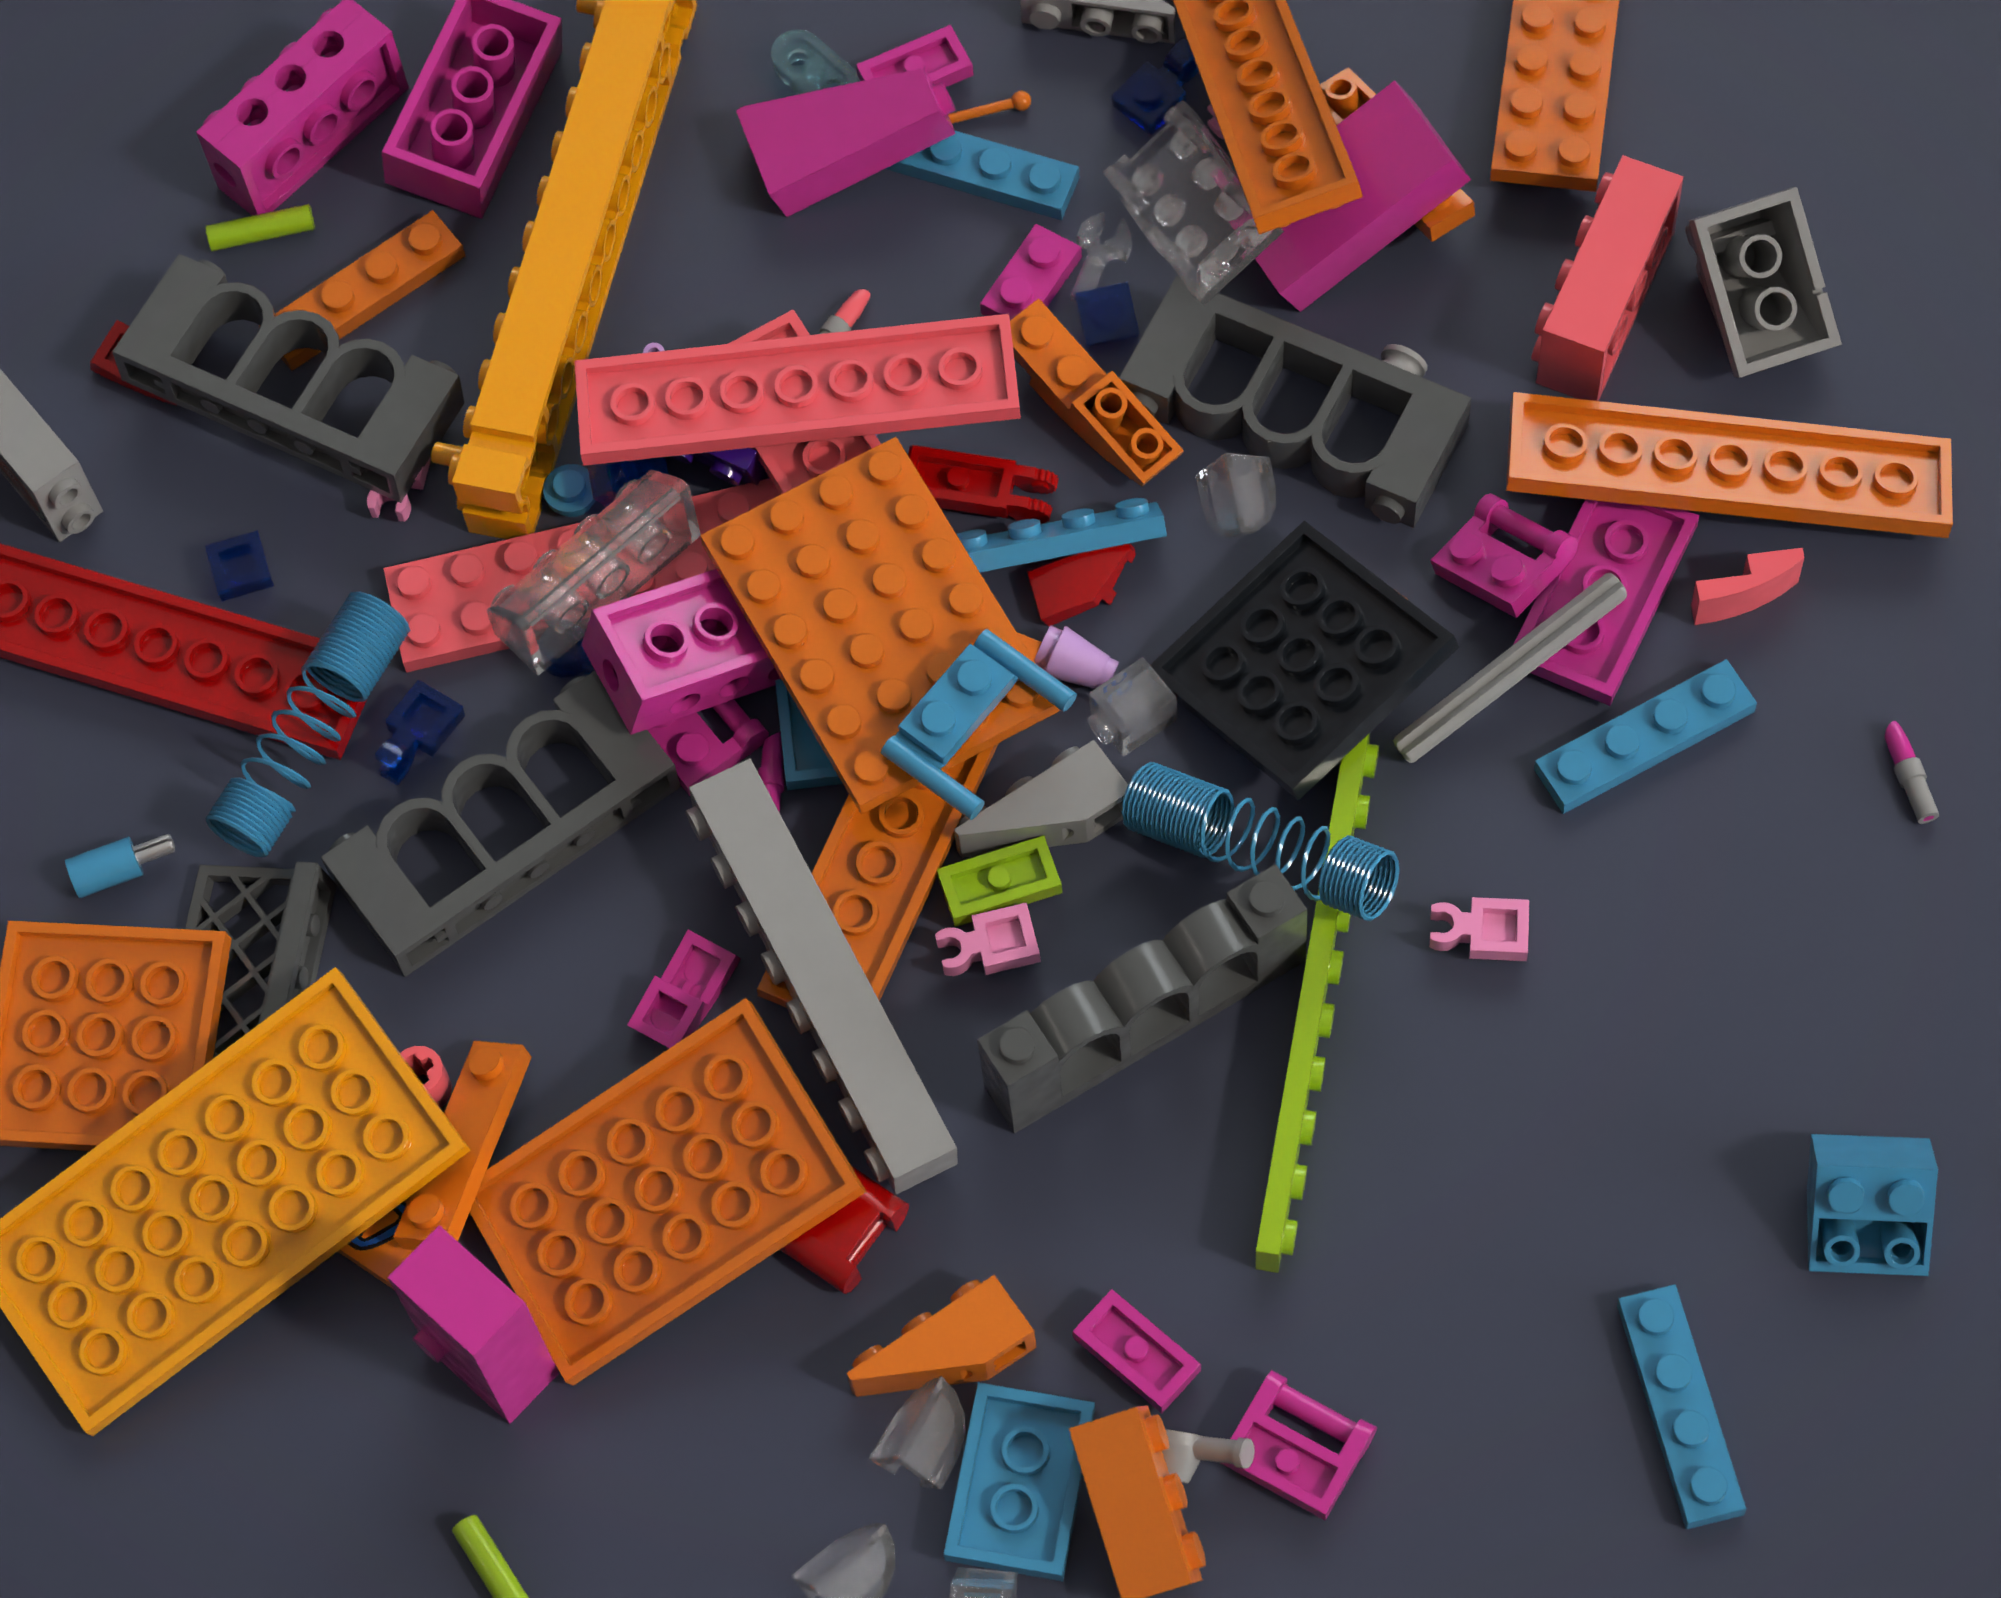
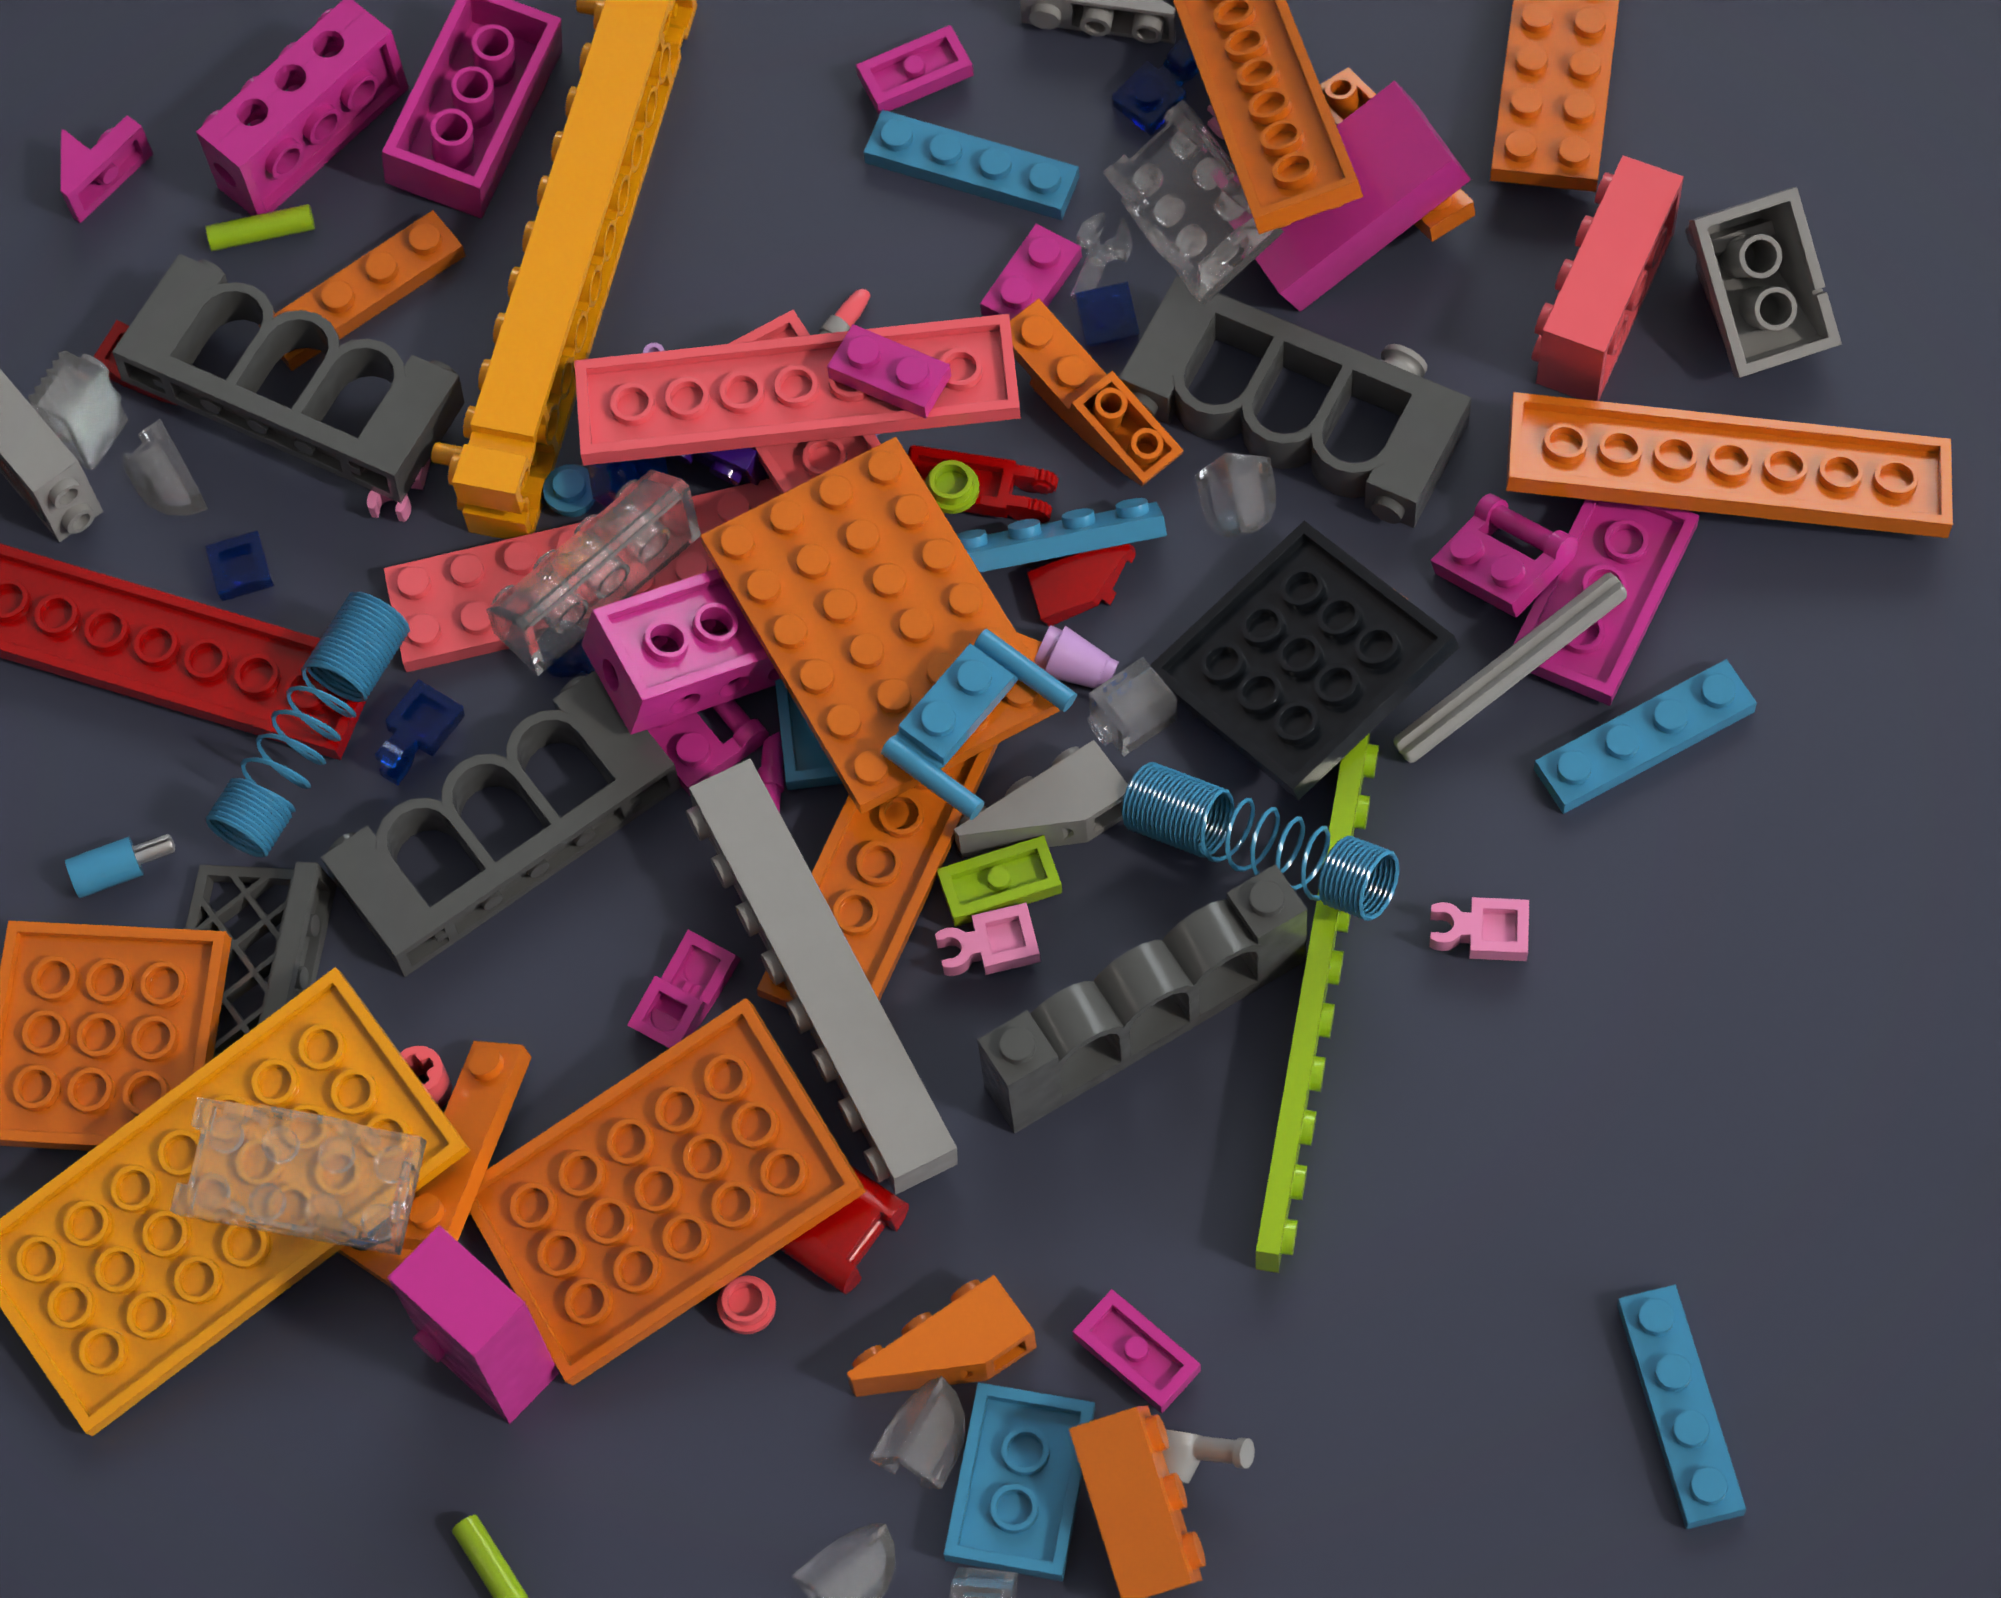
(80, 406): none -> clear brick
(95, 174): none -> dark pink slope
(162, 475): none -> clear brick
(301, 1175): none -> clear piece
(746, 1305): none -> coral plate
(822, 65): clear light blue plate -> none
(843, 134): dark pink slope -> none
(889, 371): none -> dark pink plate
(953, 486): none -> lime plate
(1020, 101): orange hinge -> none
(1293, 1463): dark pink plate -> none
(1763, 580): coral slope -> none
(1870, 1204): dark azure slope -> none
(1910, 774): light grey piece -> none

